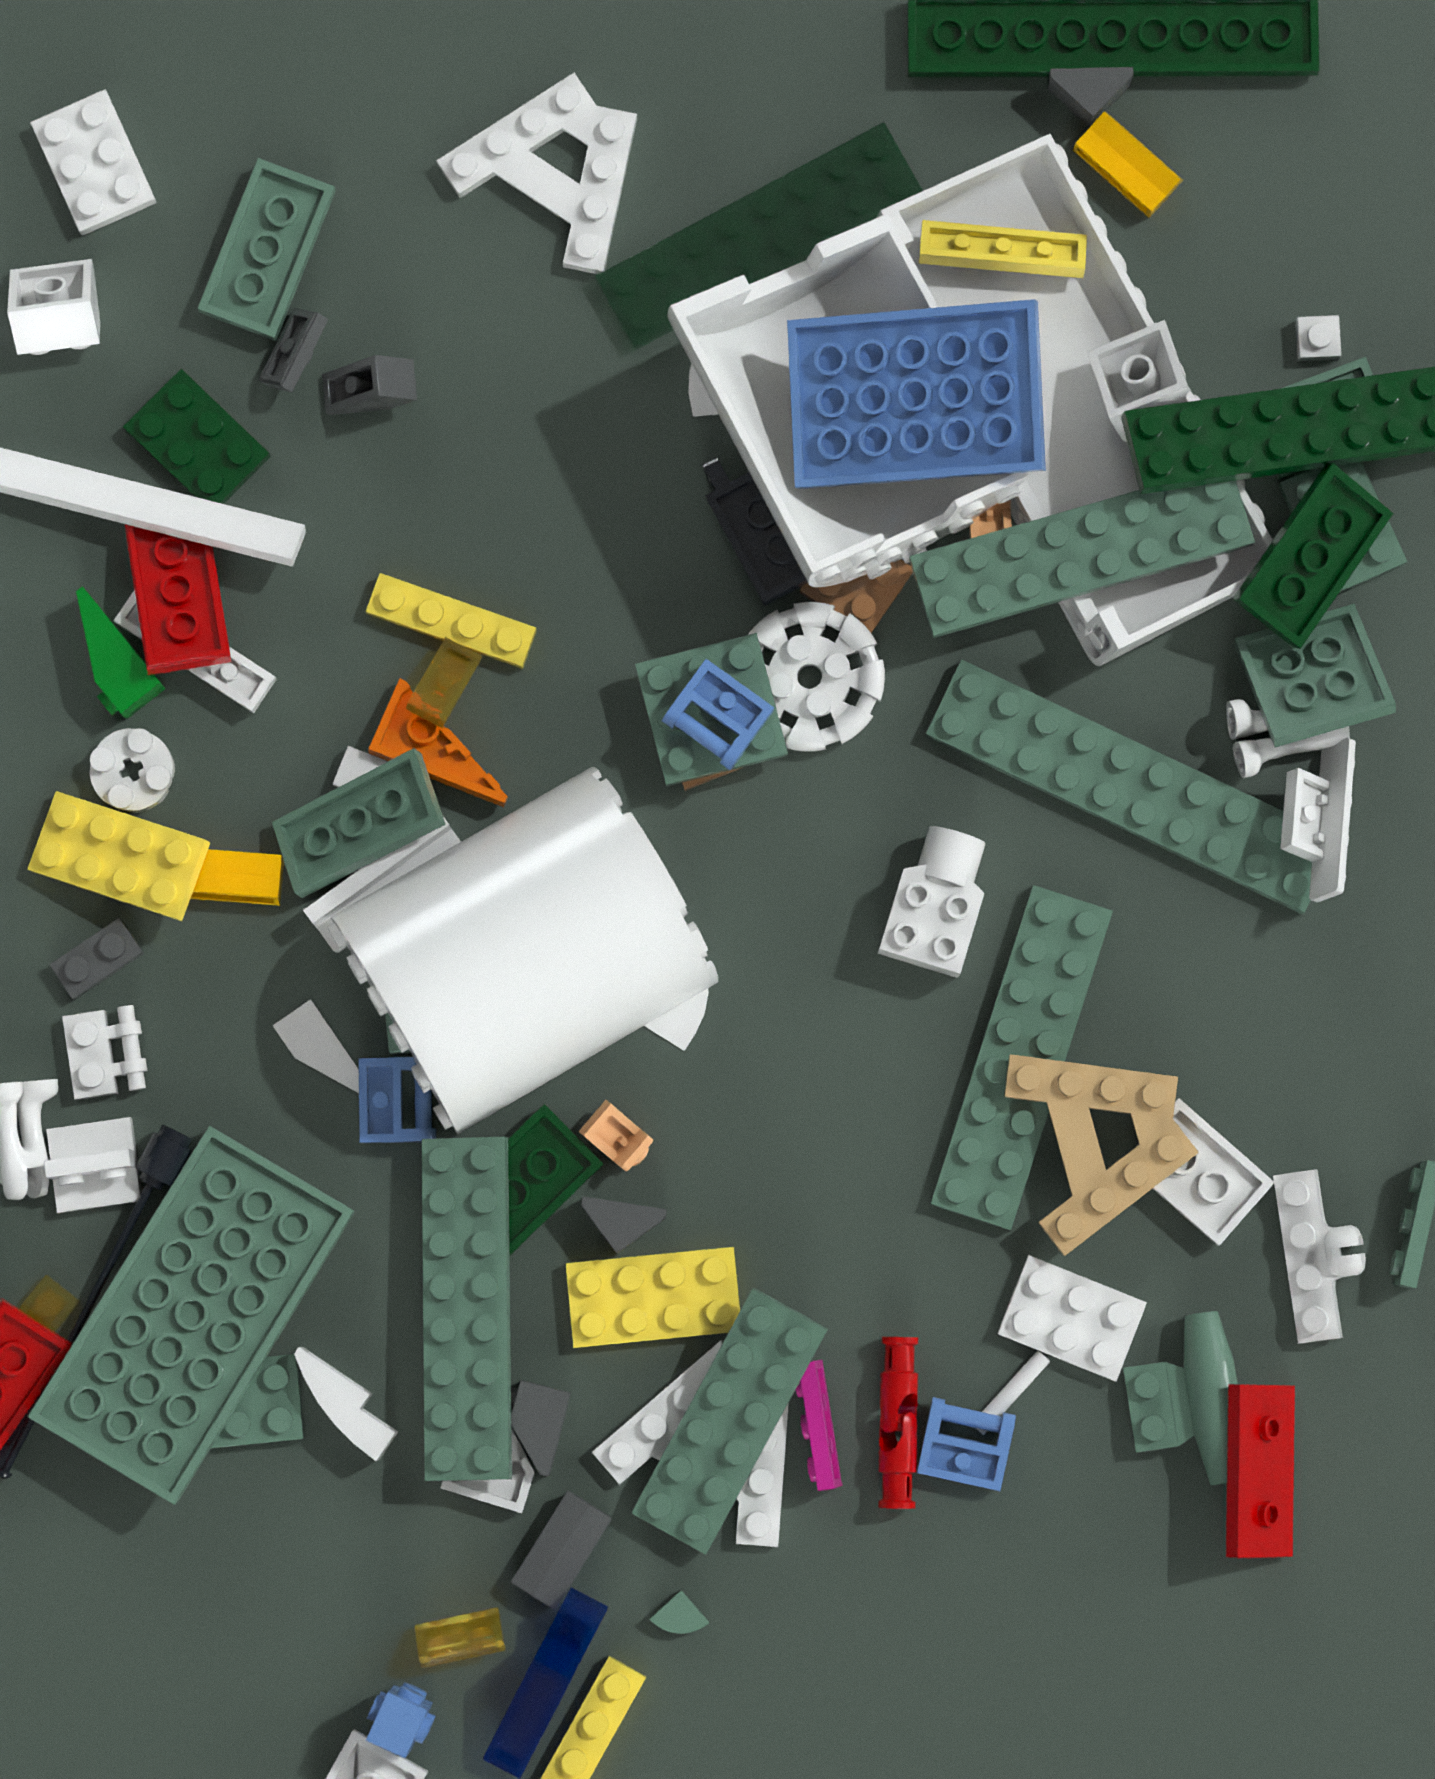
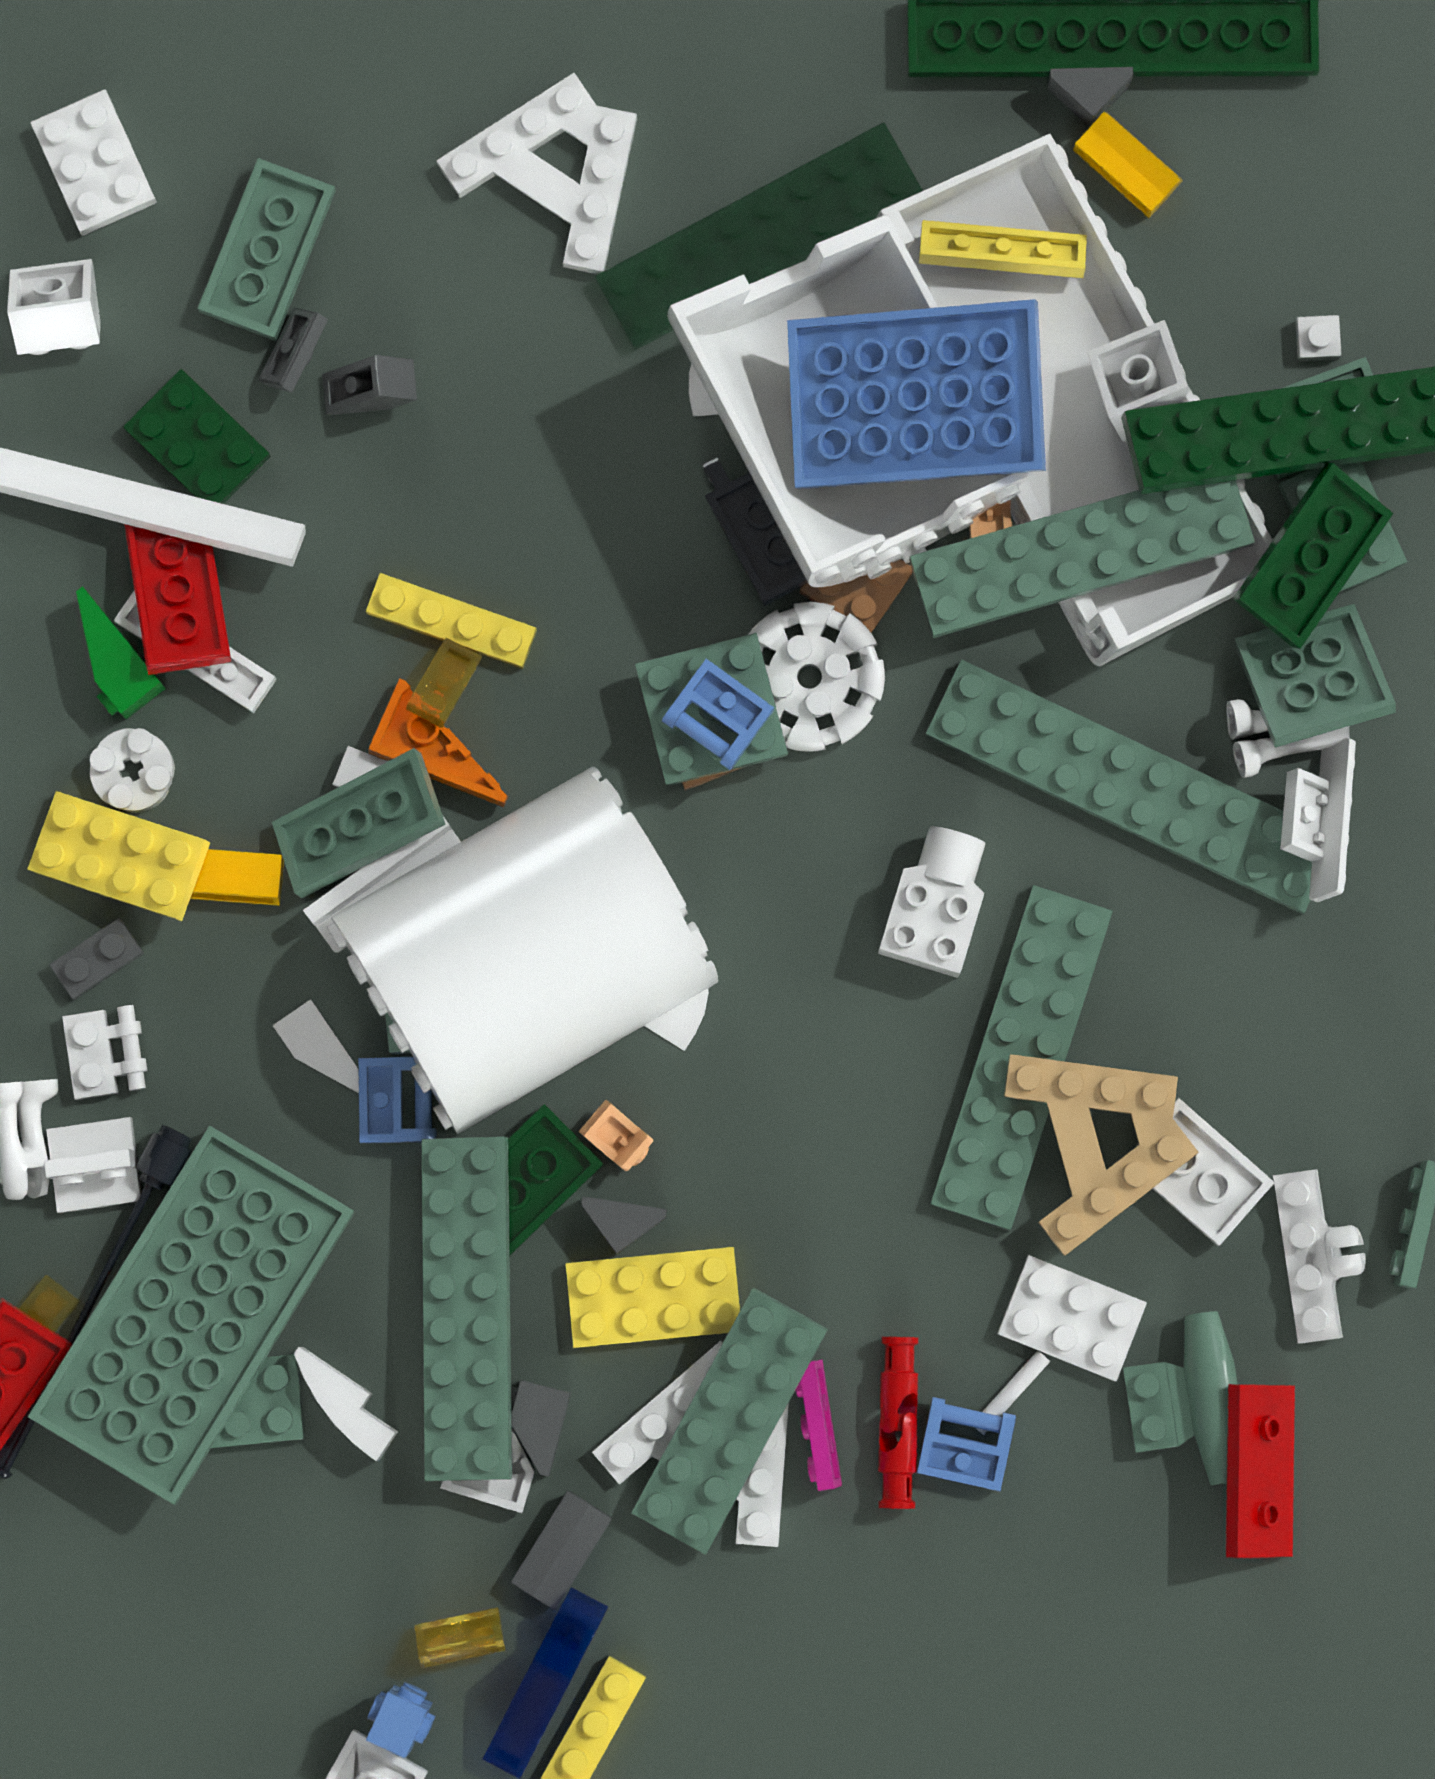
(679, 1615): sand green tile -> none

